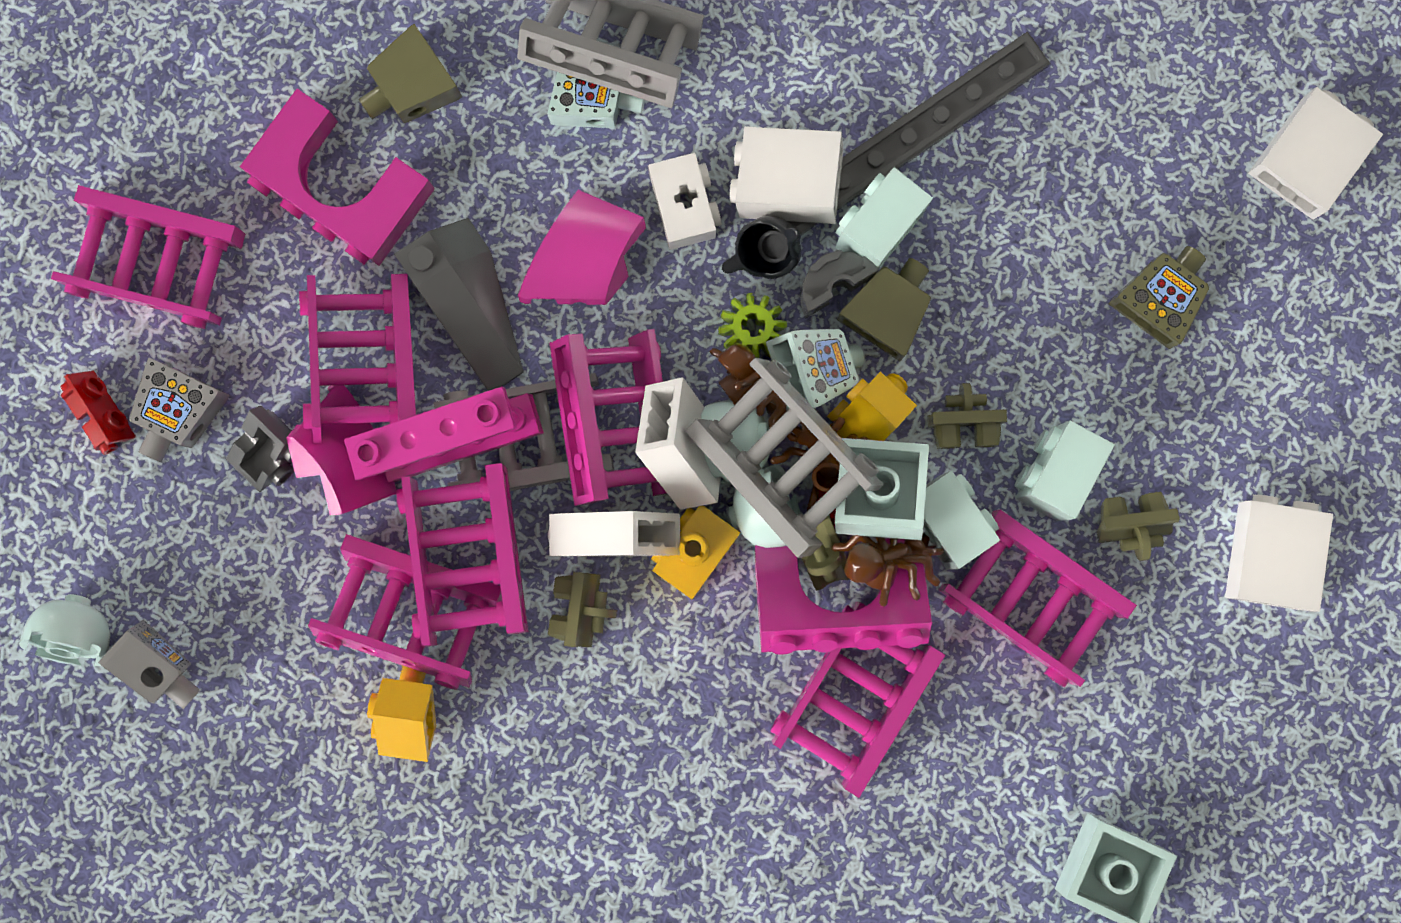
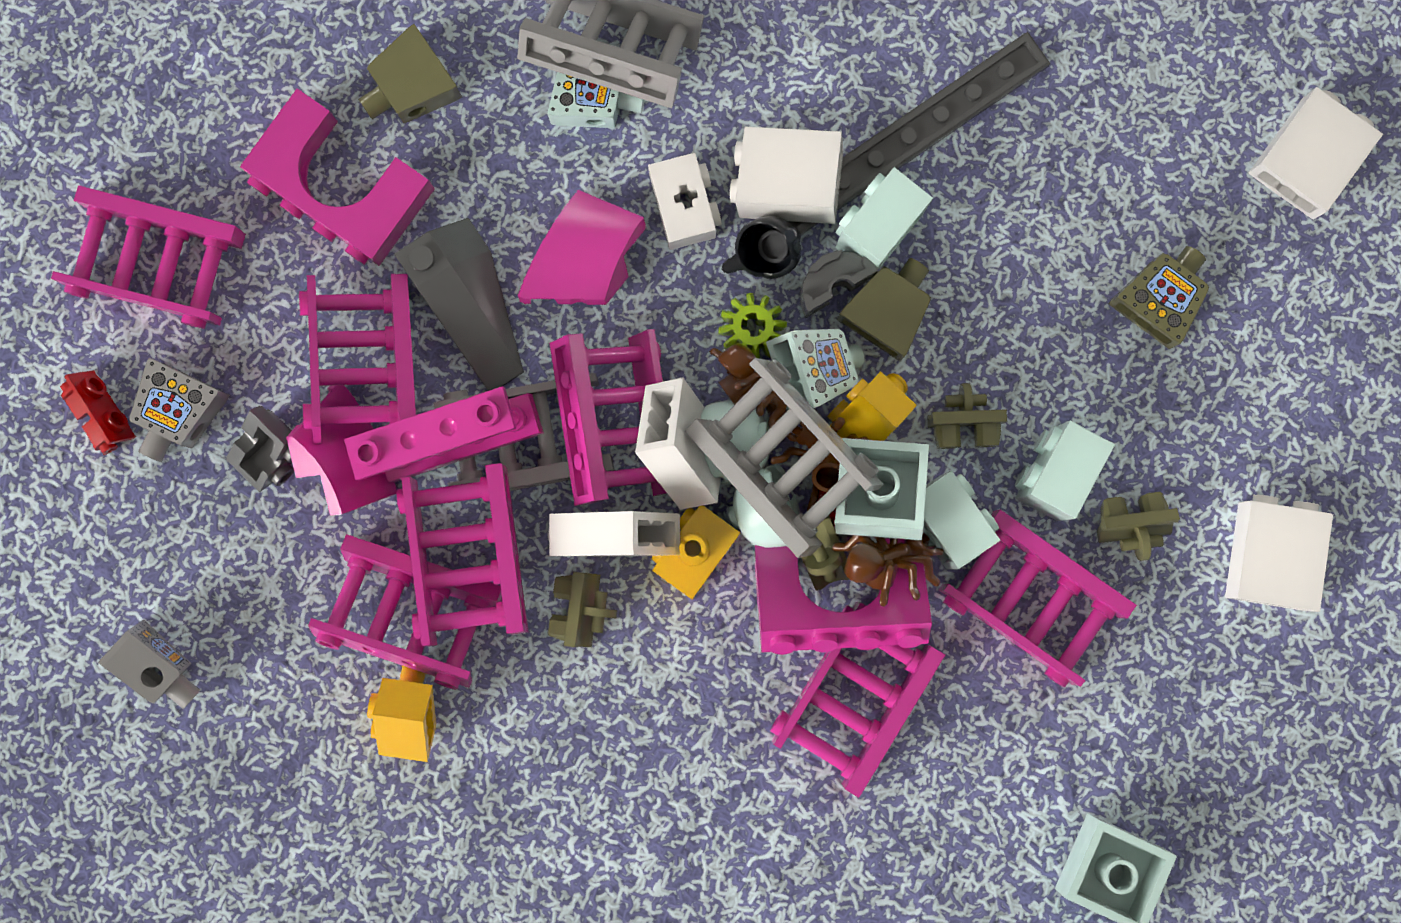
(67, 631): light aqua cylinder -> none

